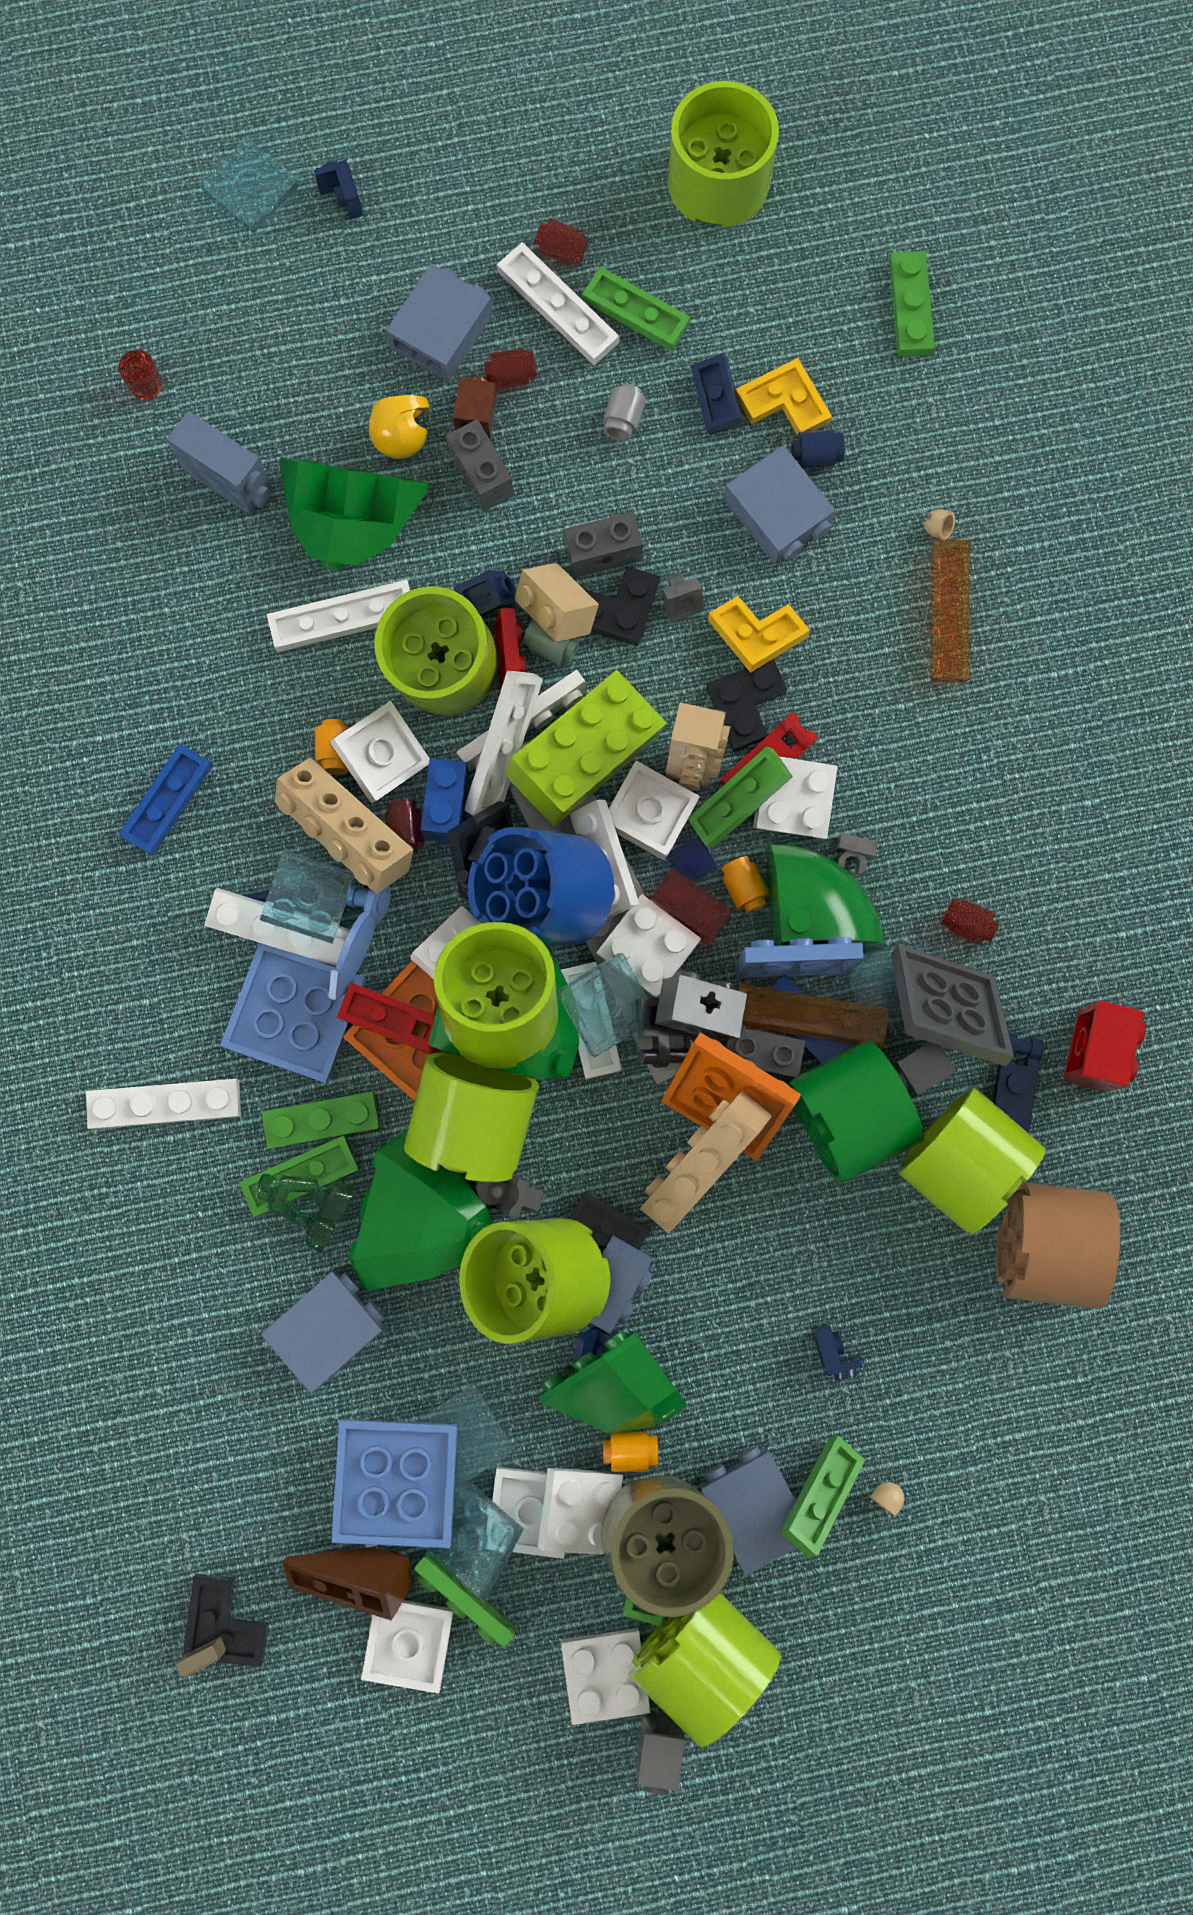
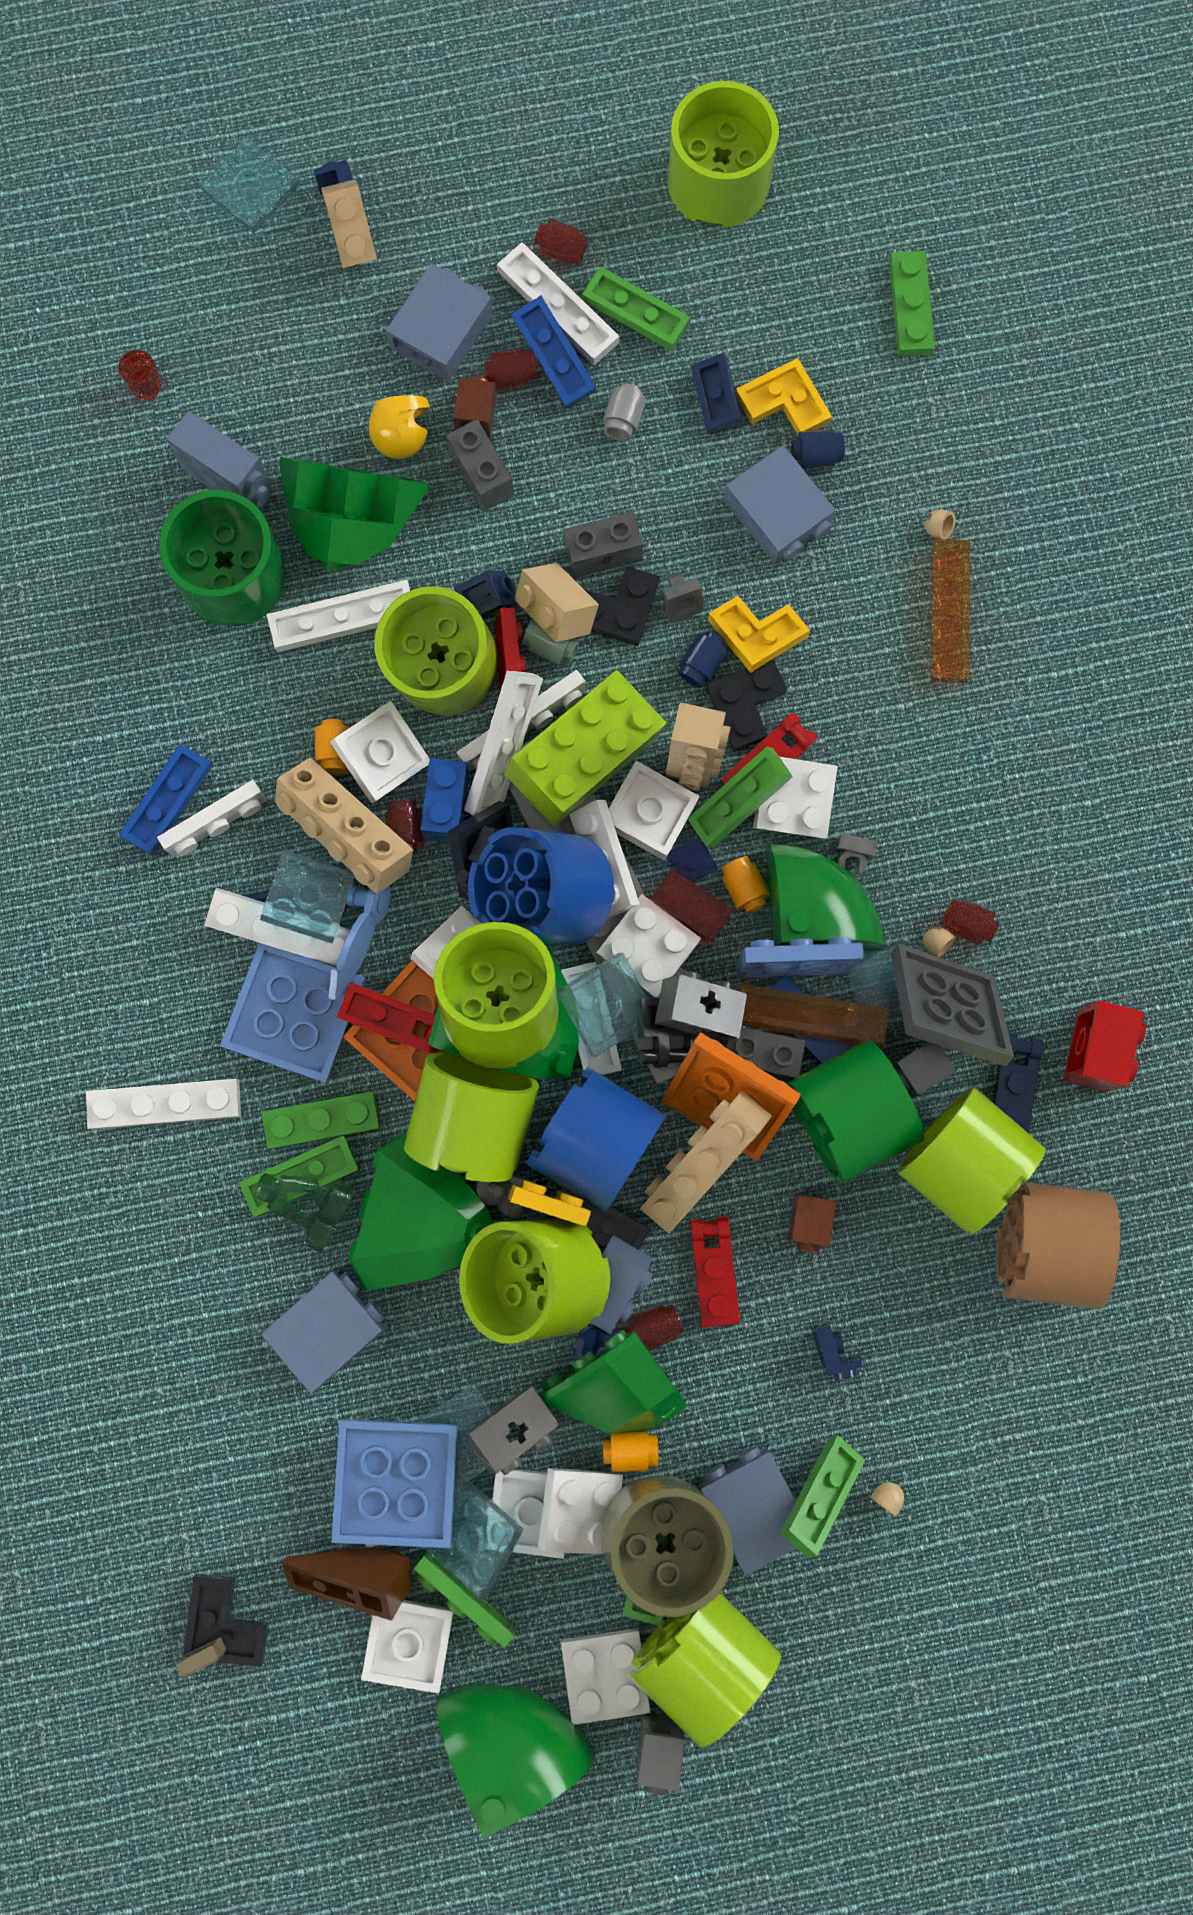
(213, 819): none -> white plate
(217, 531): none -> green brick
(349, 223): none -> tan brick
(510, 1751): none -> green brick
(522, 1410): none -> dark grey brick
(553, 352): none -> blue plate
(561, 1206): none -> yellow plate
(595, 1139): none -> blue brick
(655, 1326): none -> clear red brick
(702, 659): none -> dark blue brick
(715, 1273): none -> red plate
(811, 1223): none -> copper brick
(938, 941): none -> tan hinge

